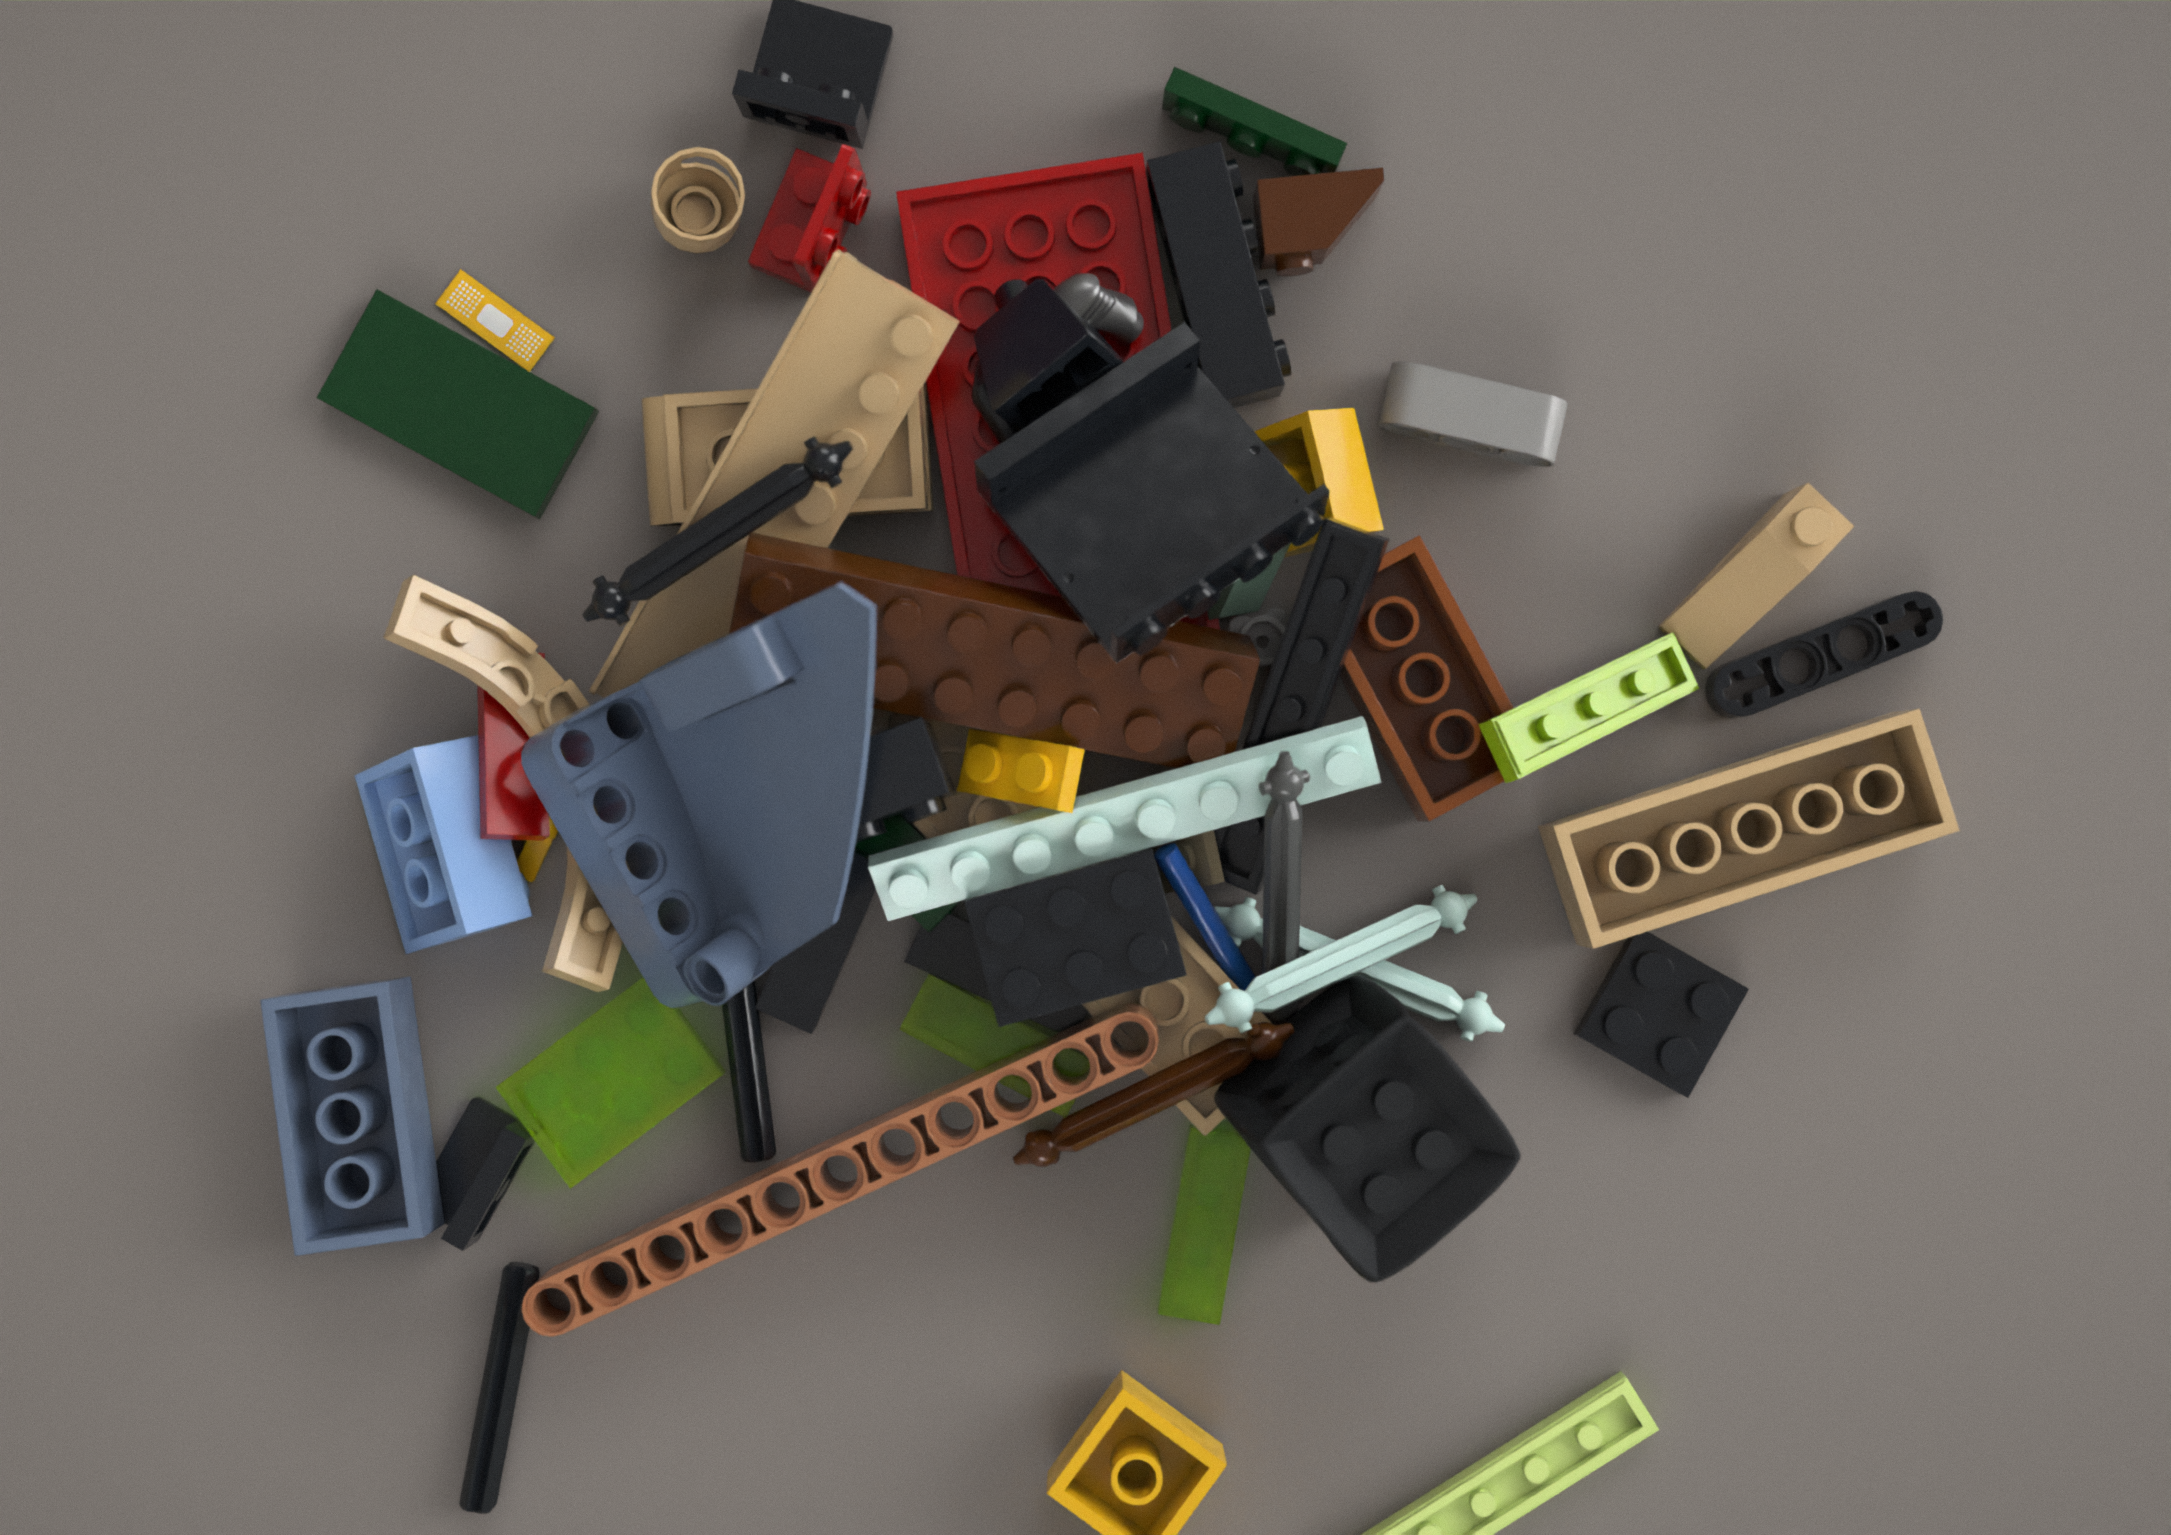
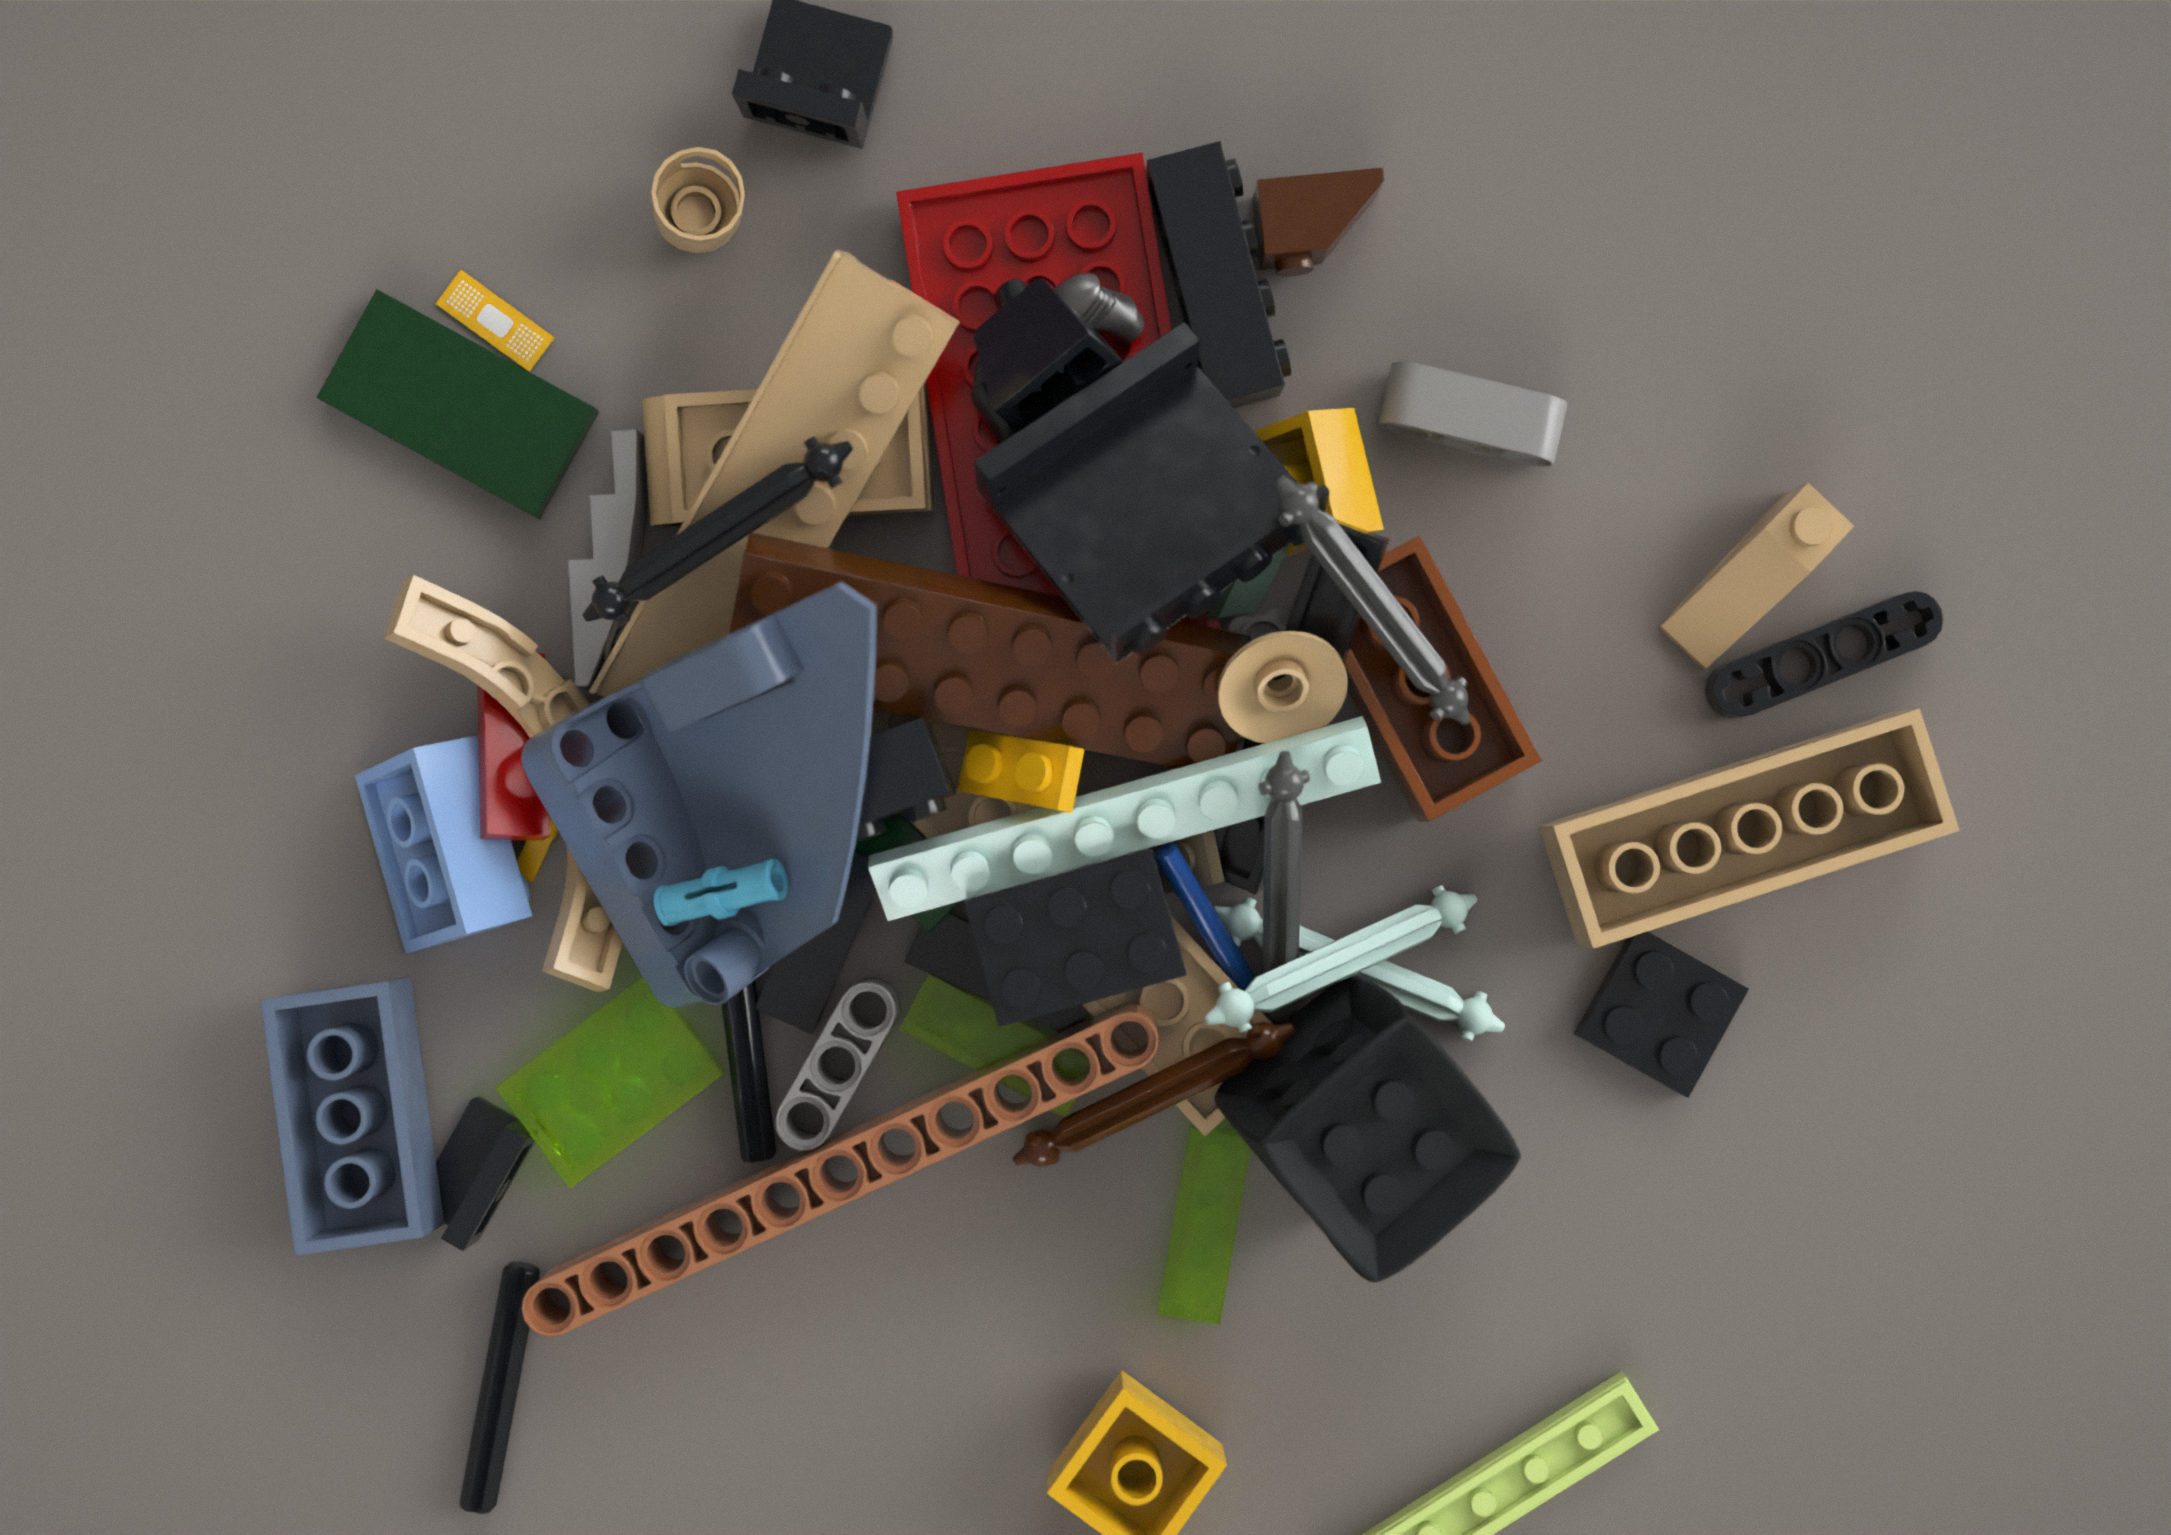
(617, 542): none -> light grey slope
(721, 892): none -> medium azure pin
(811, 217): red bracket -> none
(817, 1085): none -> light grey beam
(1249, 125): dark green plate -> none
(1288, 706): none -> tan dish
(1372, 599): none -> dark grey wheel
(1588, 707): tile -> none

